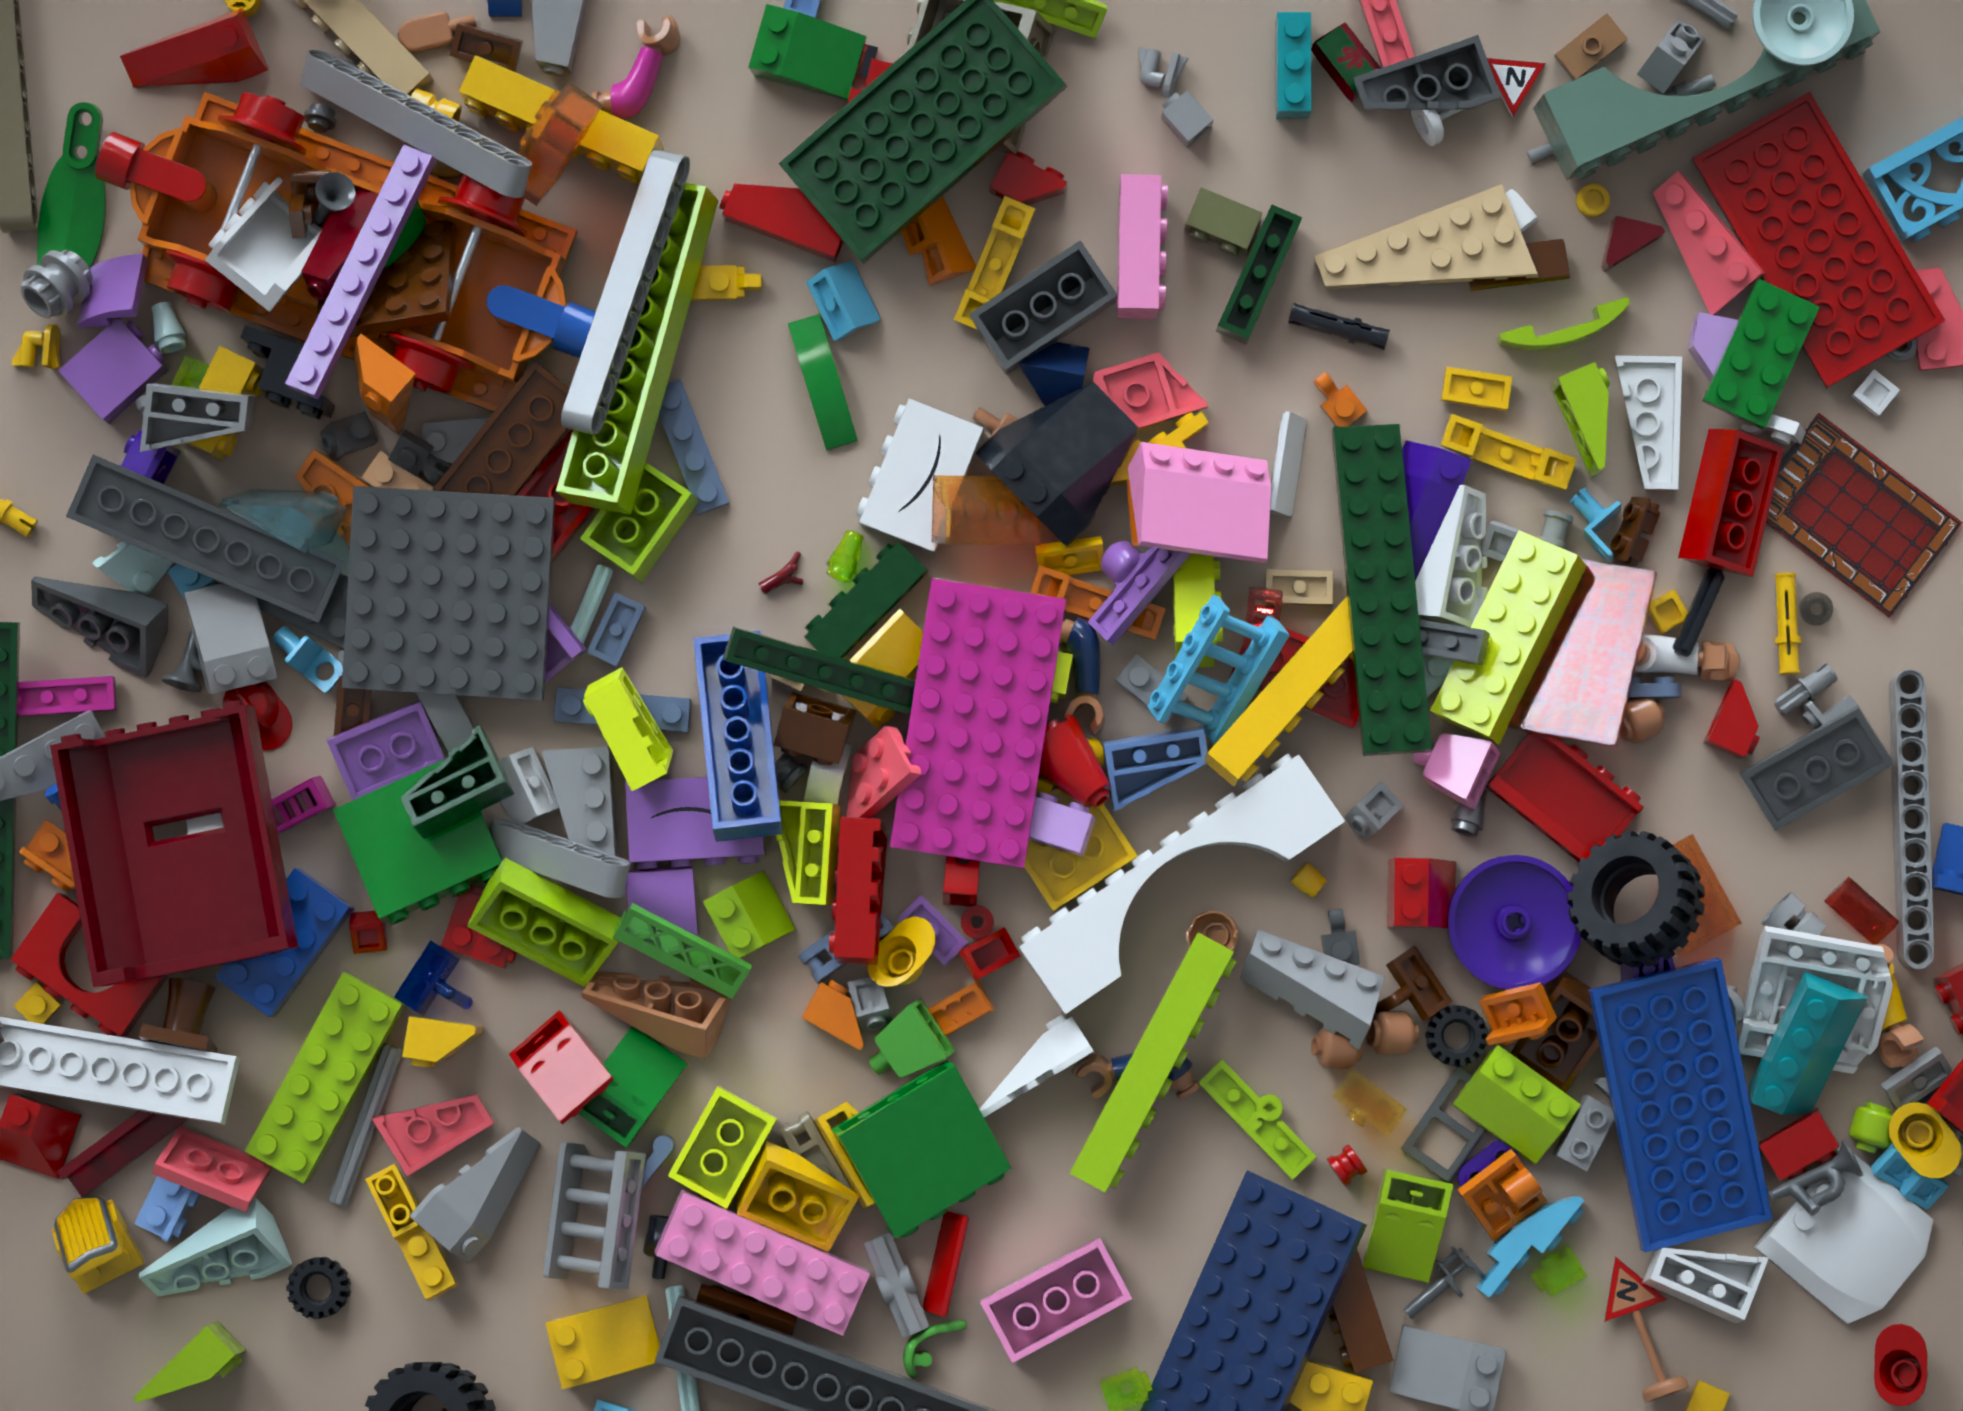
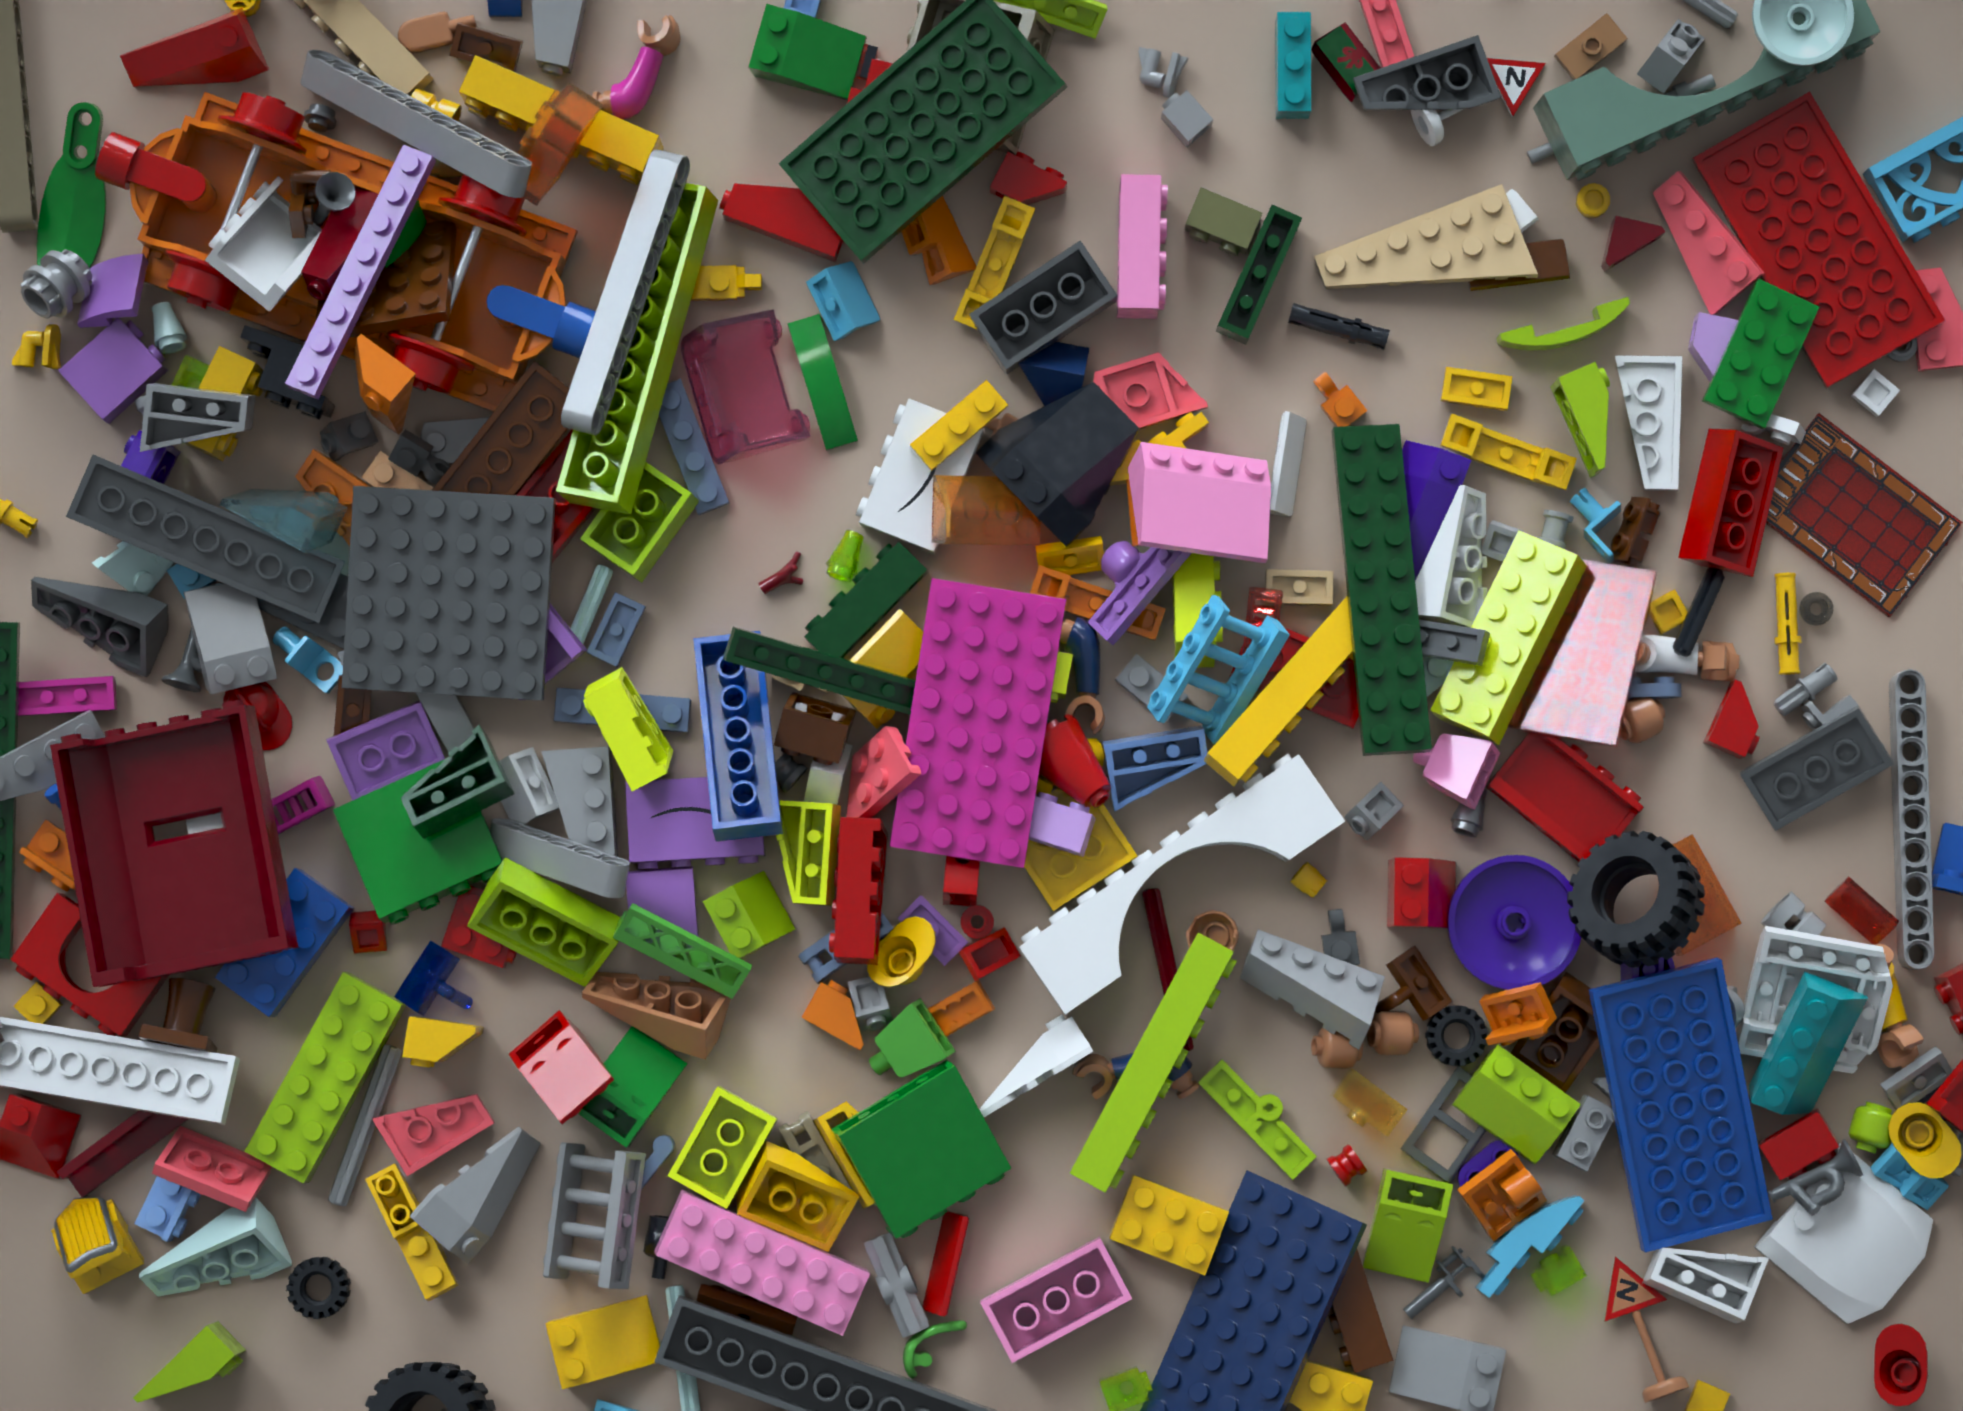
(741, 387): none -> clear pink windscreen
(959, 425): none -> yellow plate
(1161, 941): none -> dark red axle
(1168, 1224): none -> yellow brick

